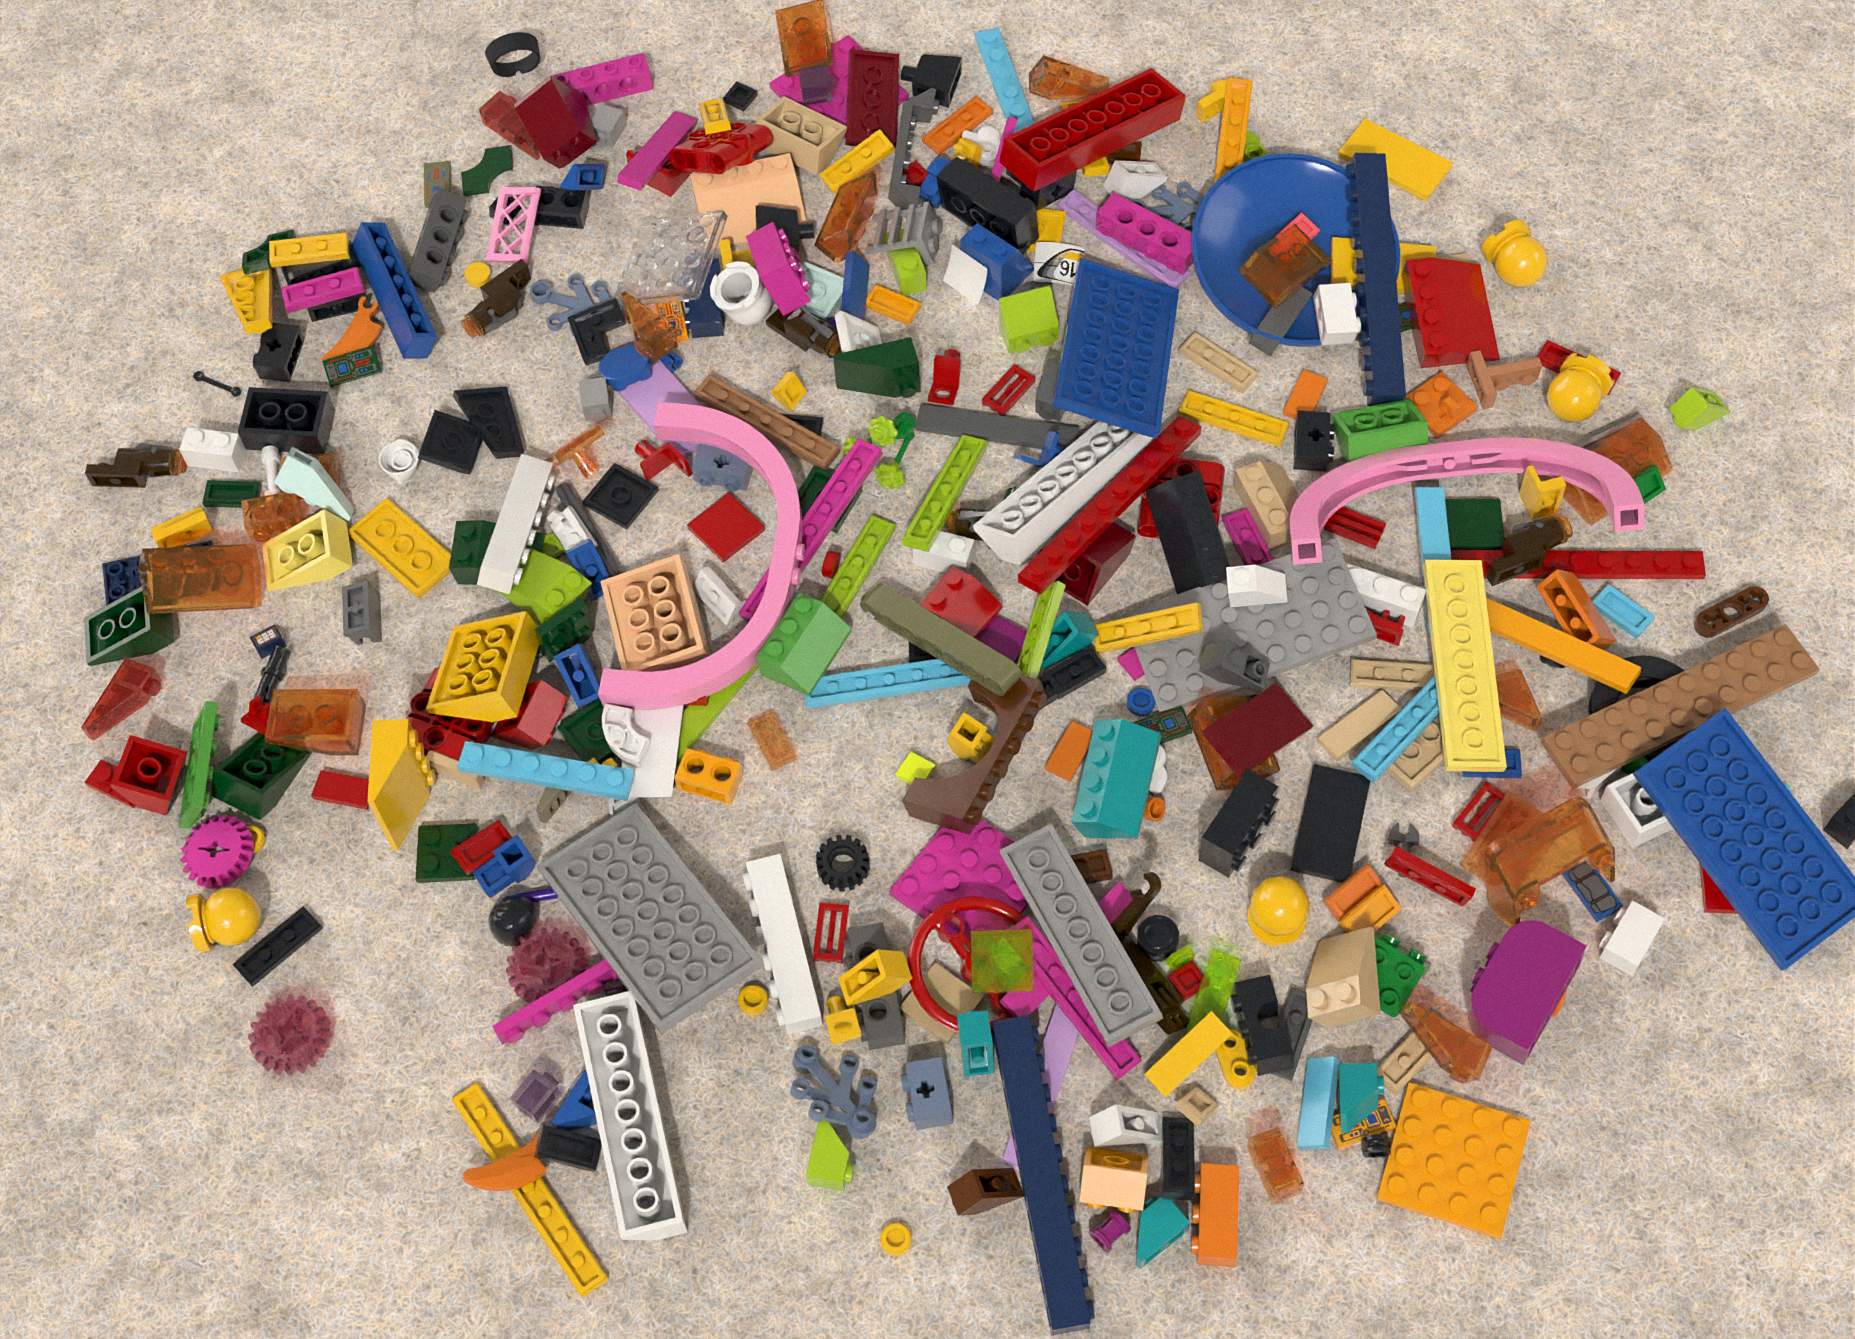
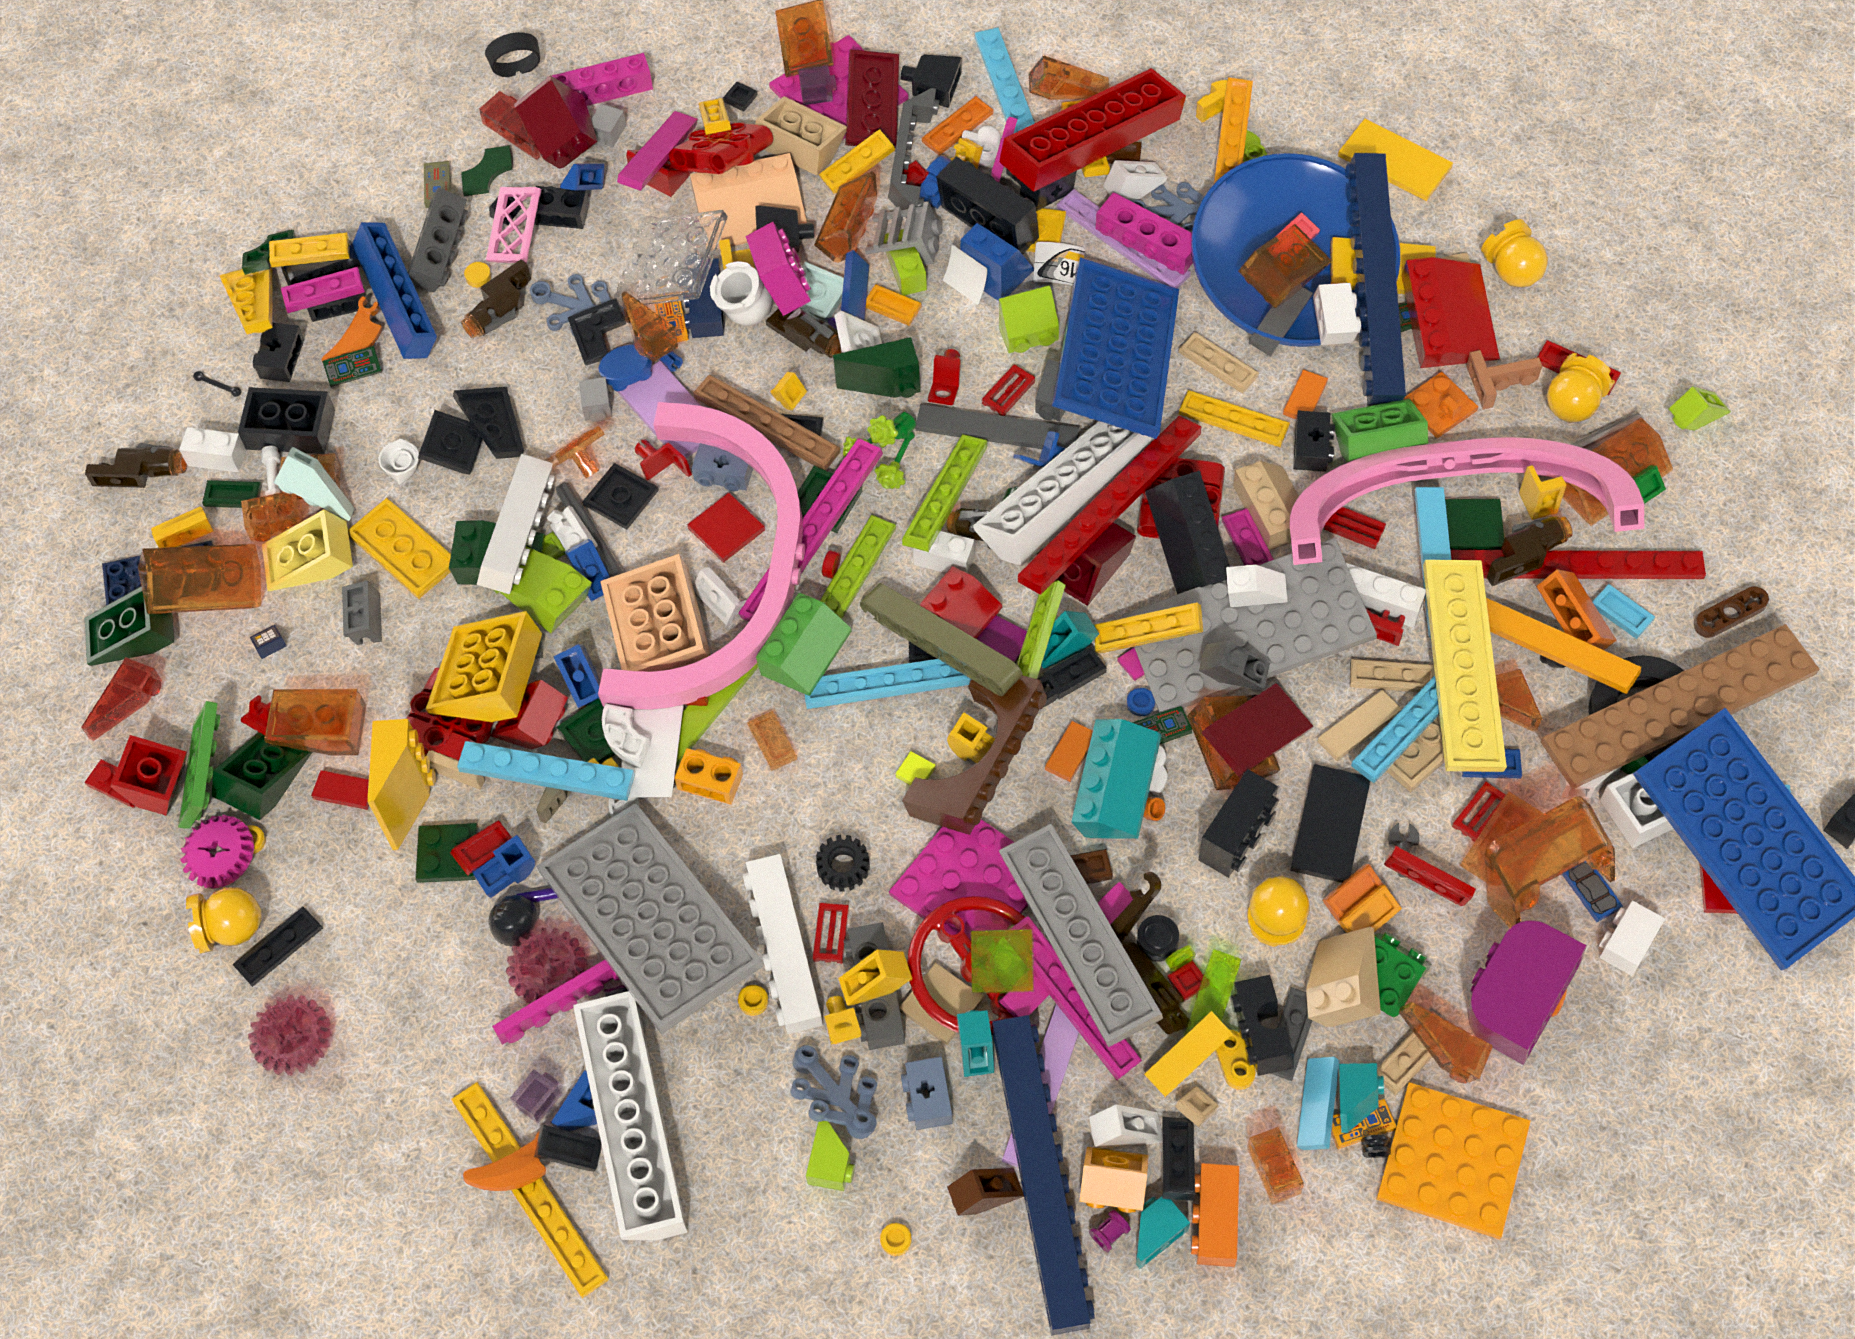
(272, 673): black pin -> none
(565, 629): dark green plate -> none

